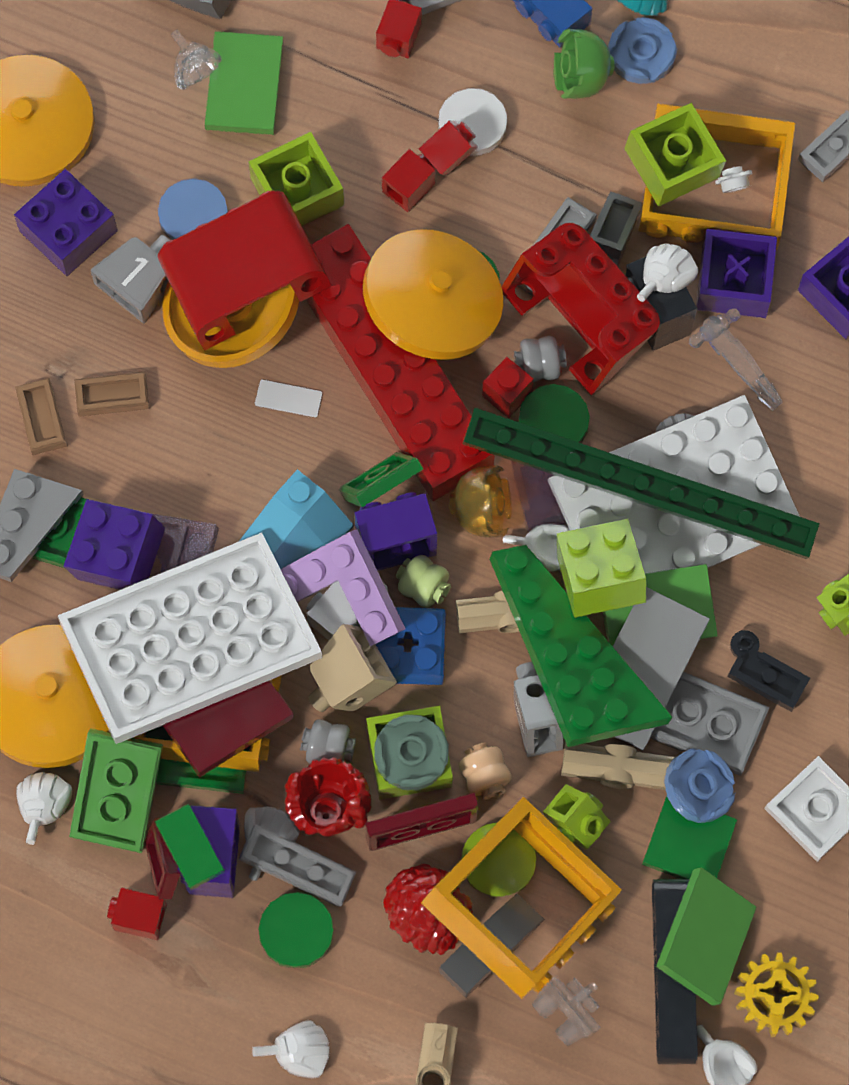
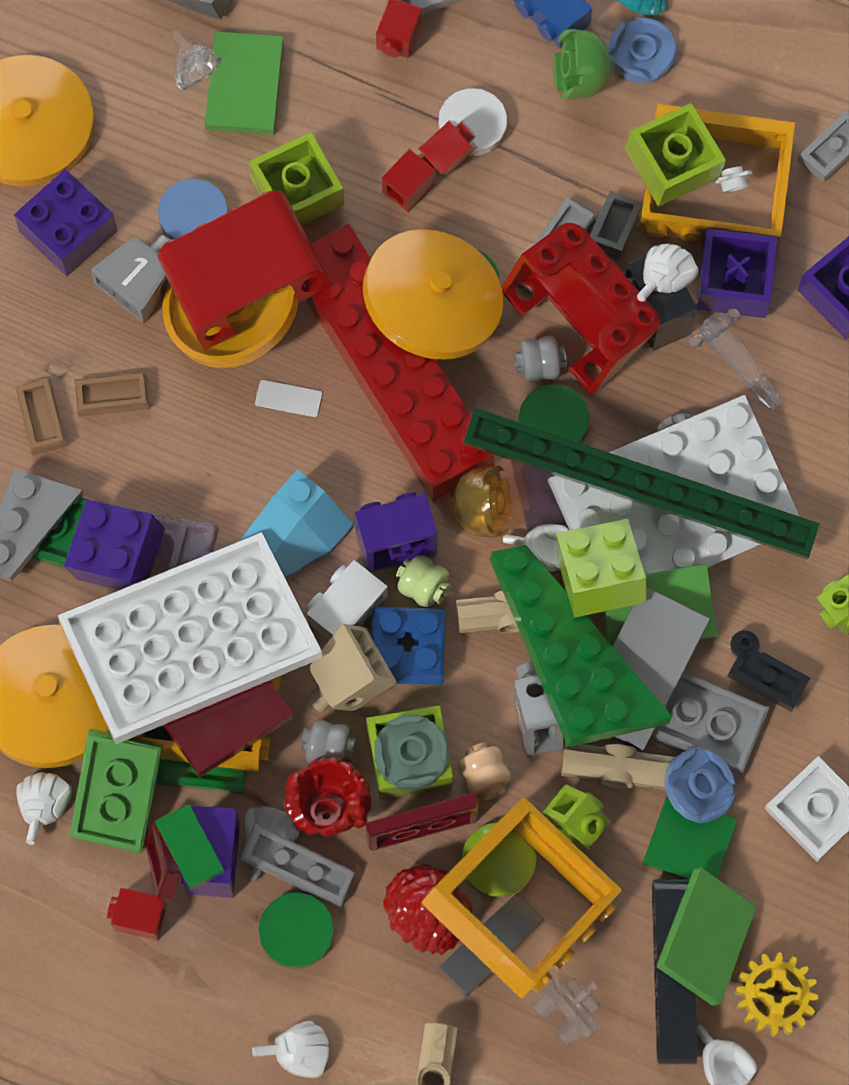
(352, 566): lavender plate -> none
(380, 479): green tile -> none
(507, 387): red brick -> none

